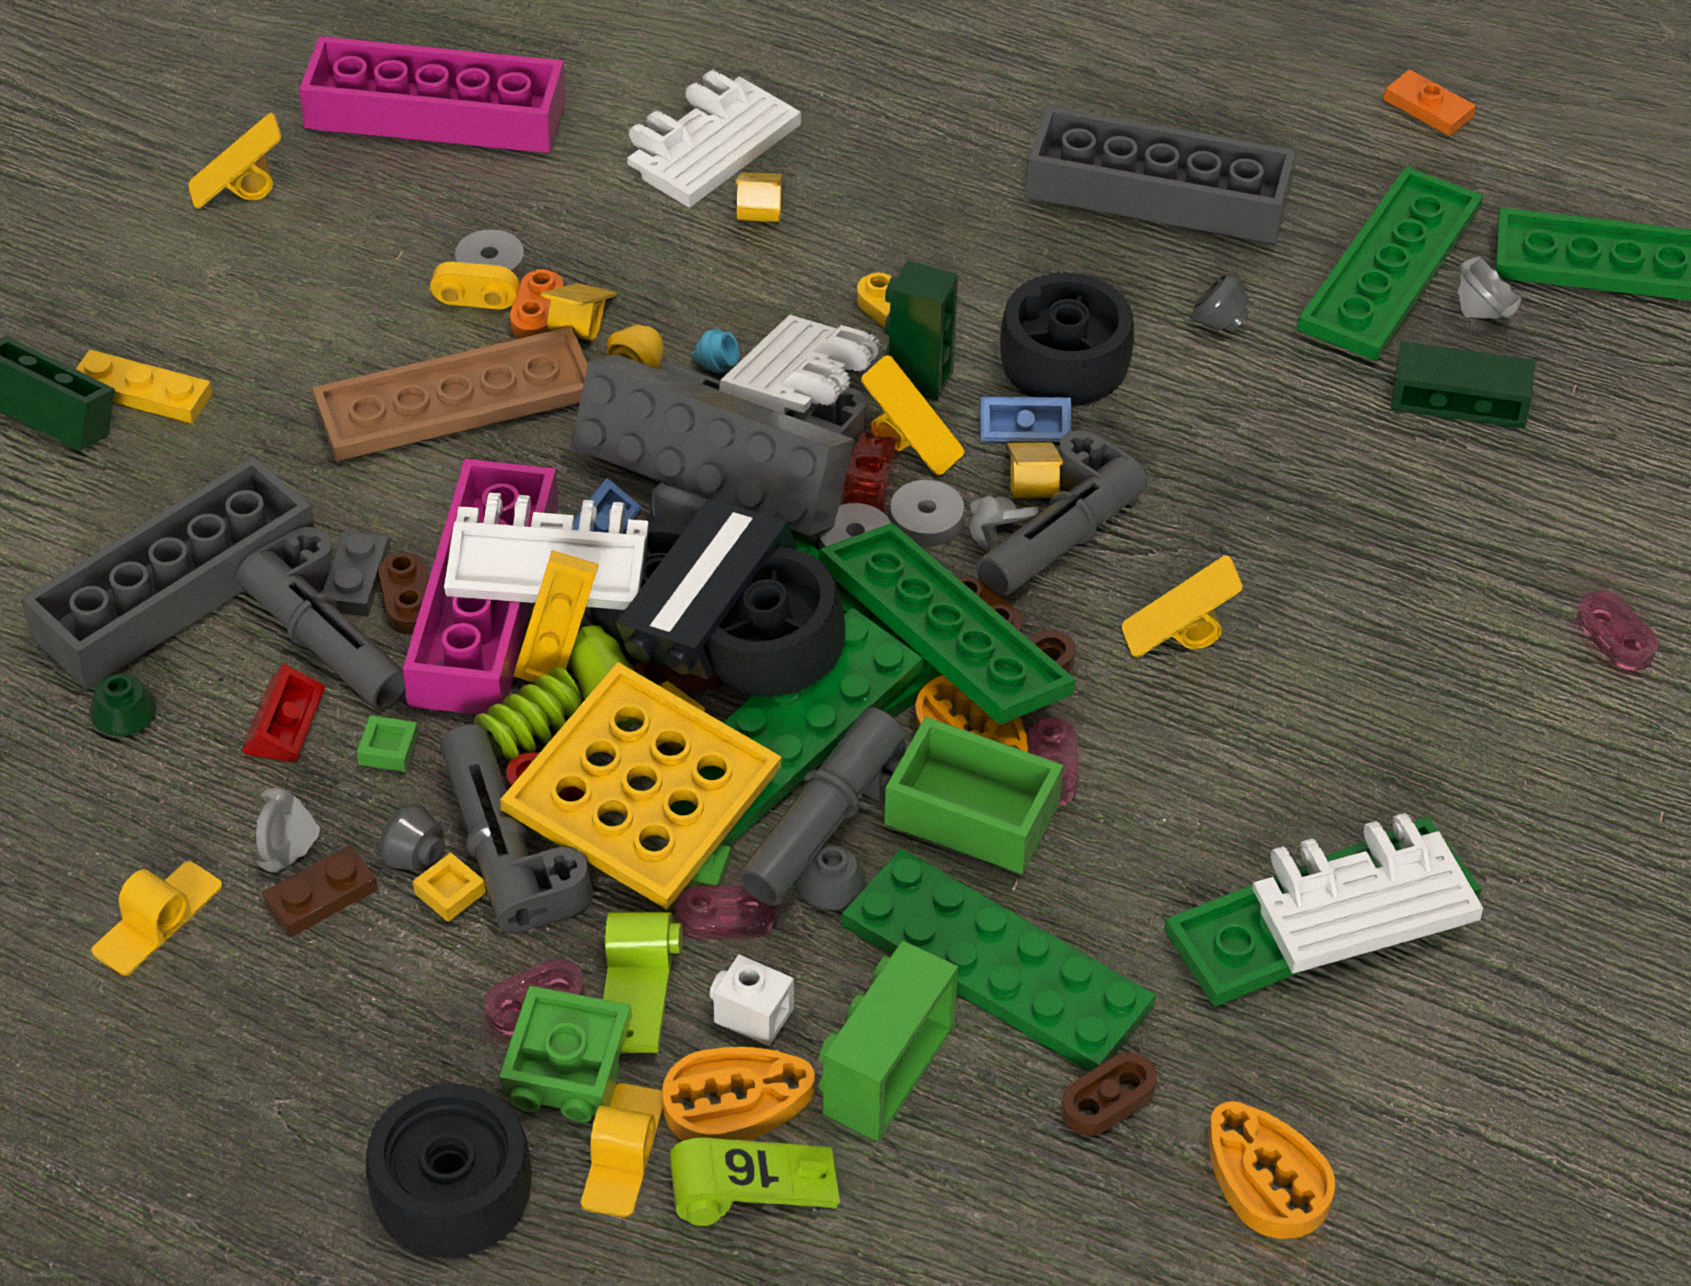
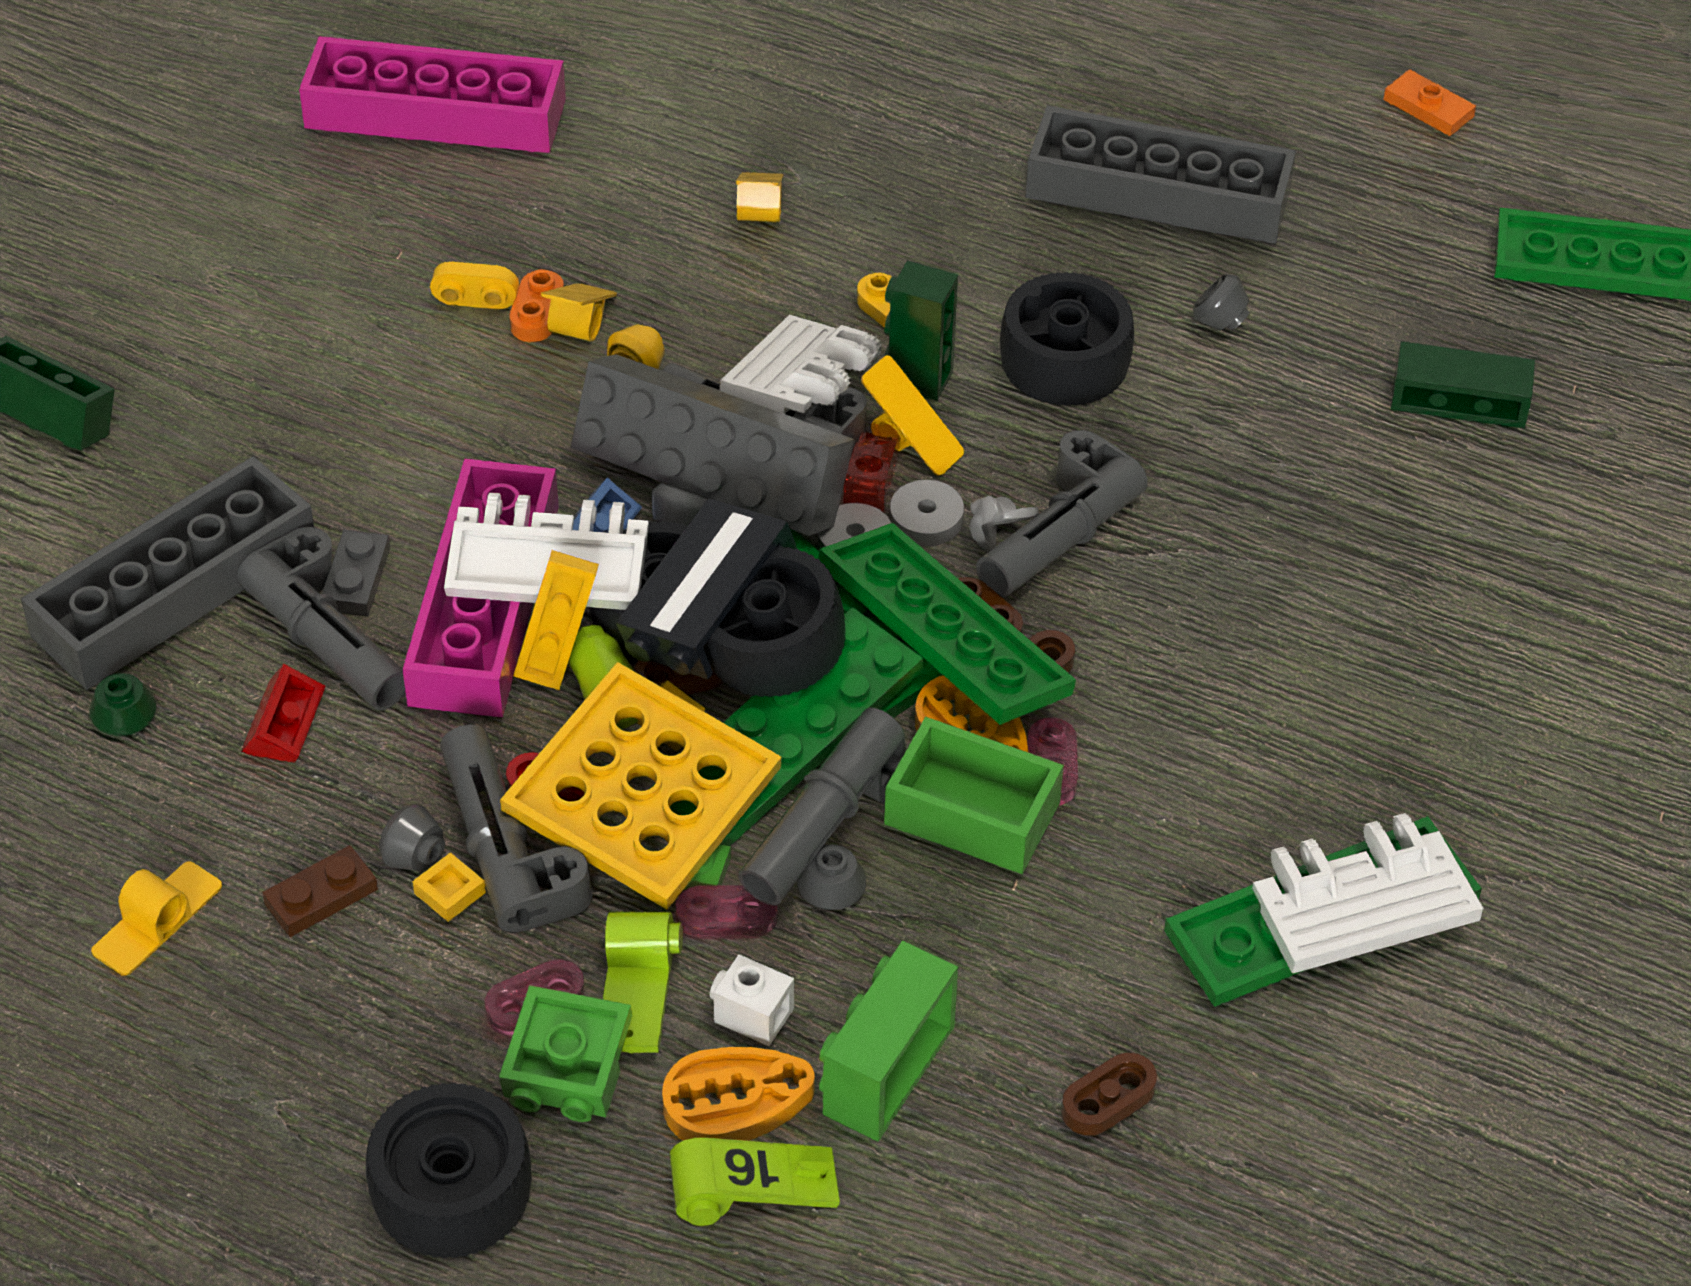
(148, 386): yellow plate -> none
(240, 166): yellow piece -> none
(283, 830): light grey piece -> none
(387, 743): bright green plate -> none
(403, 587): reddish brown plate -> none
(451, 393): medium nougat plate -> none
(492, 248): light grey piece -> none
(531, 714): lime piece -> none
(621, 1149): yellow piece -> none
(712, 142): white hinge -> none
(716, 351): medium azure plate -> none
(1002, 960): green plate -> none
(1024, 419): medium blue slope -> none
(1034, 470): yellow piece -> none
(1185, 611): yellow piece -> none
(1251, 1191): light orange piece -> none
(1390, 263): green plate -> none
(1484, 293): light grey piece -> none
(1620, 634): clear pink plate -> none

